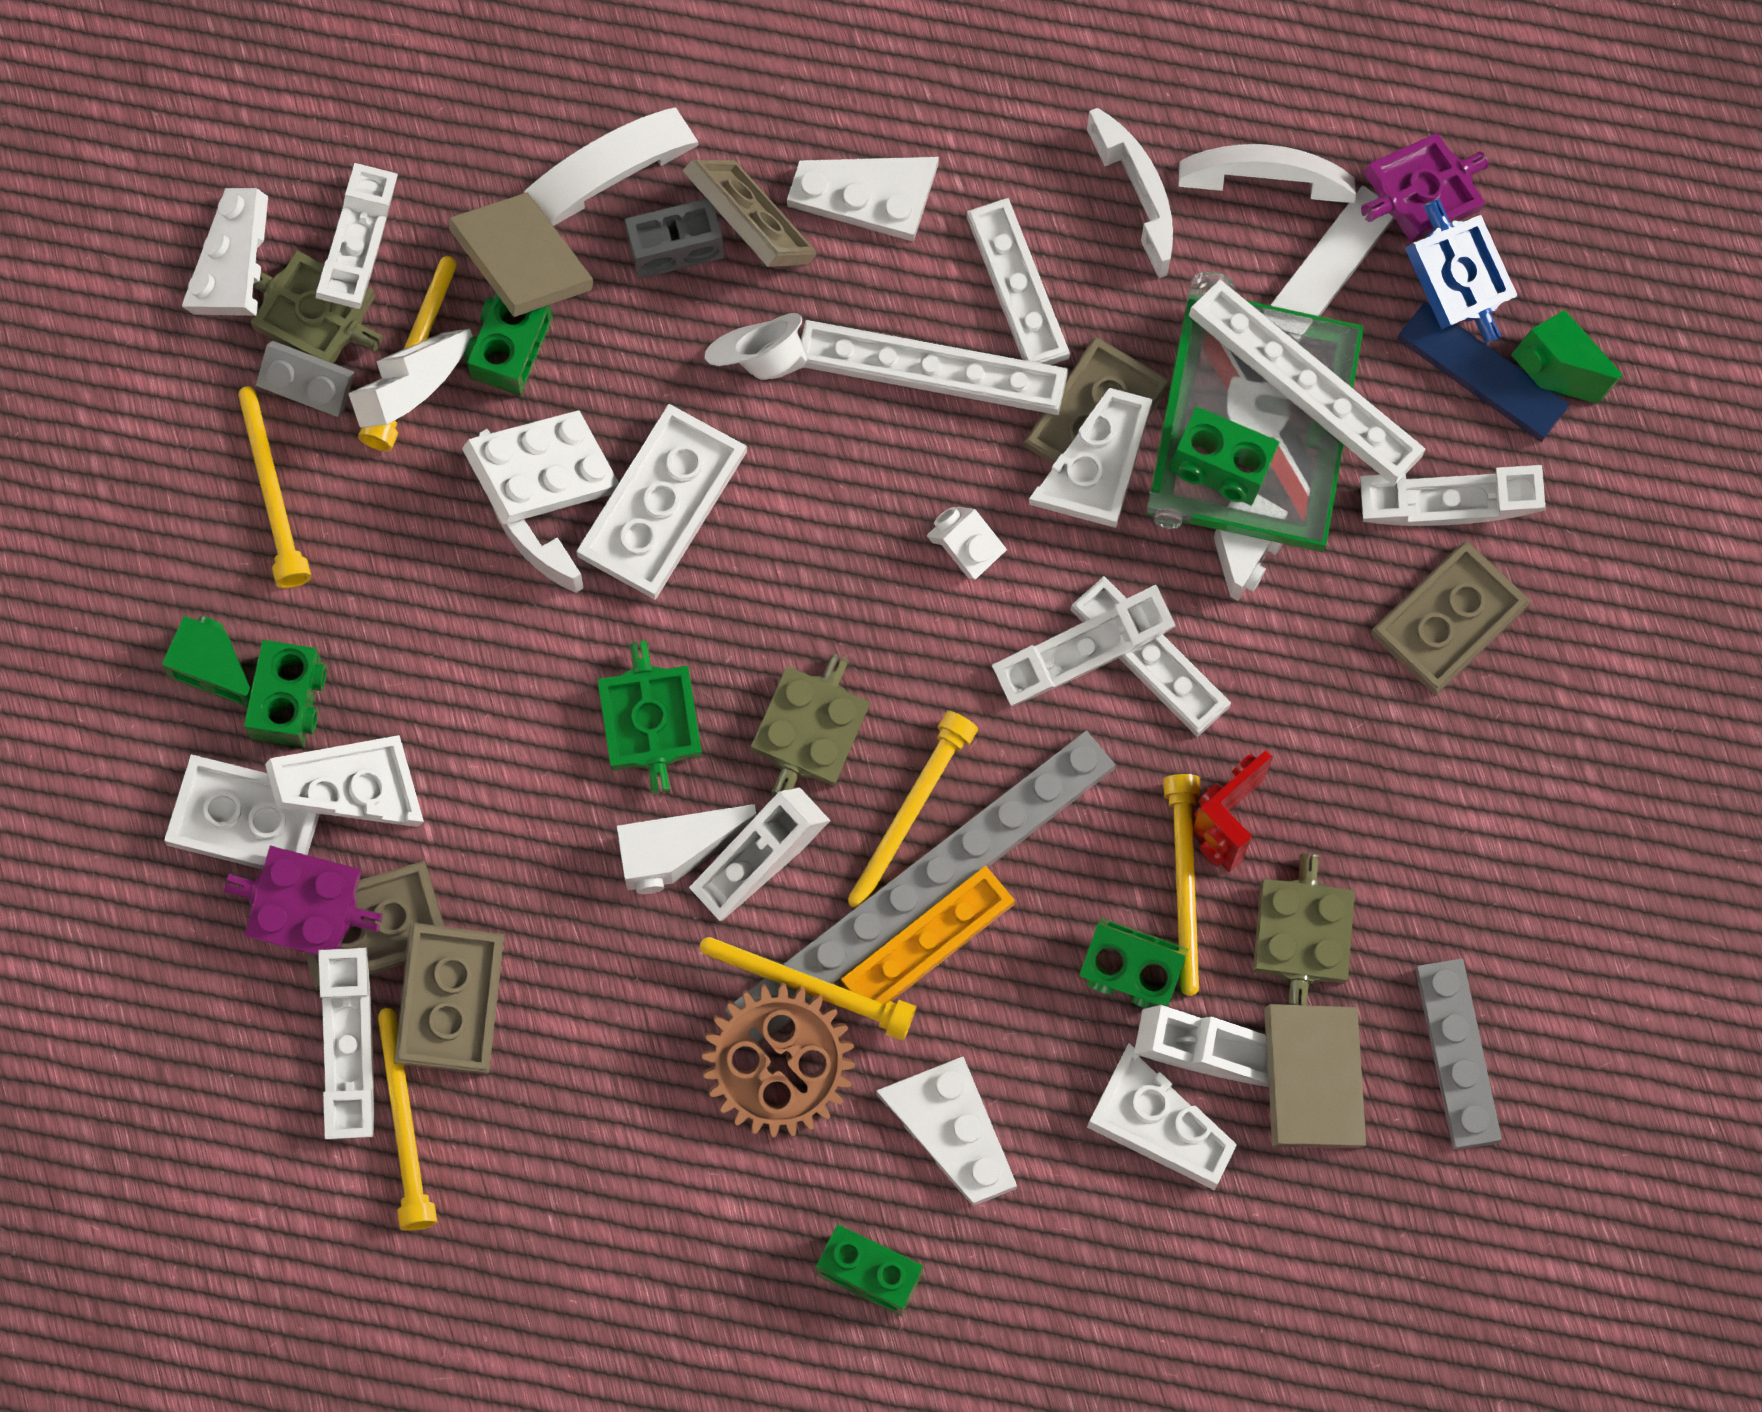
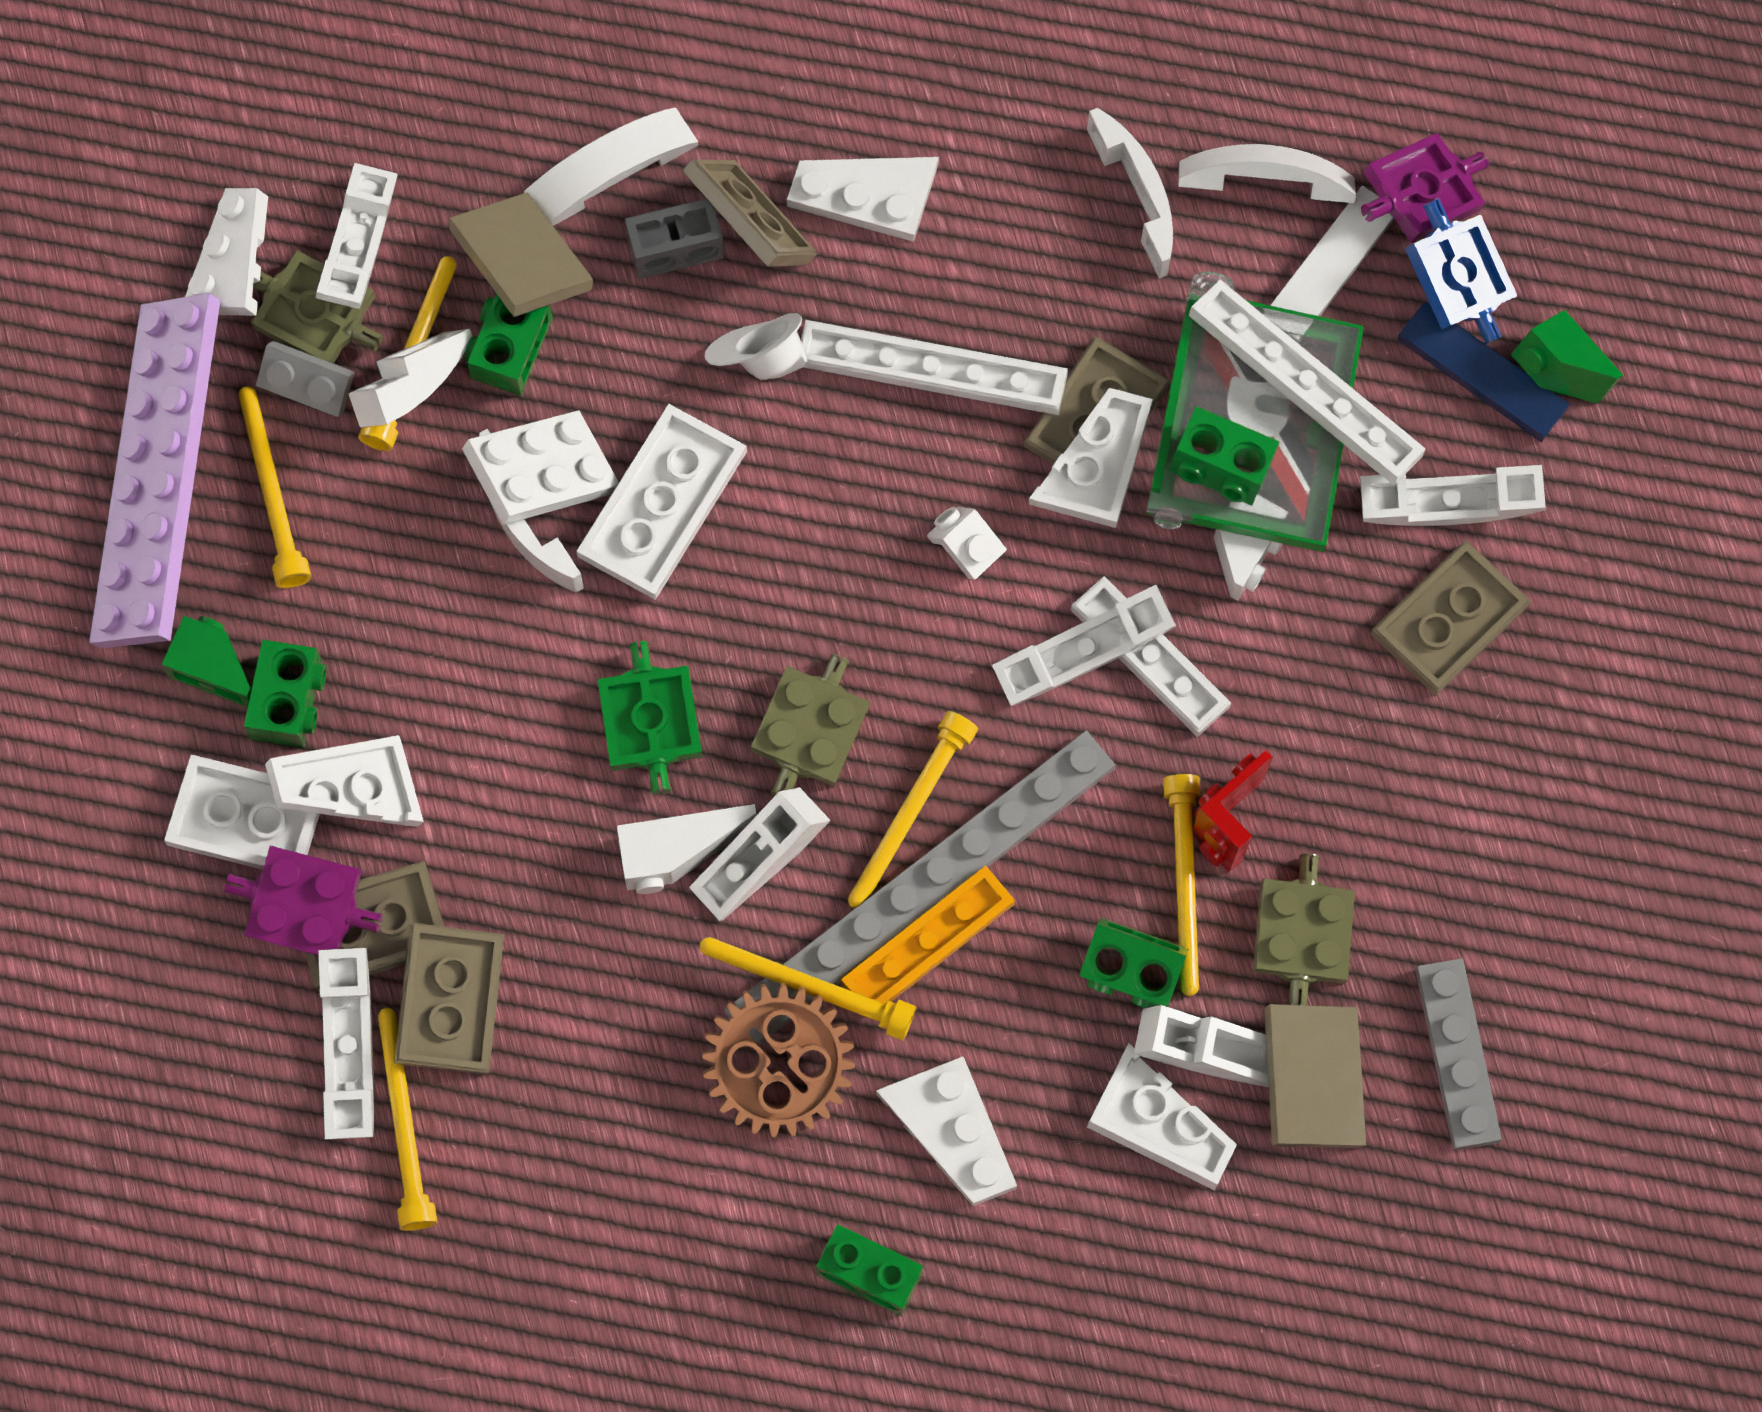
(155, 472): none -> lavender plate
(1017, 283): white tile -> none

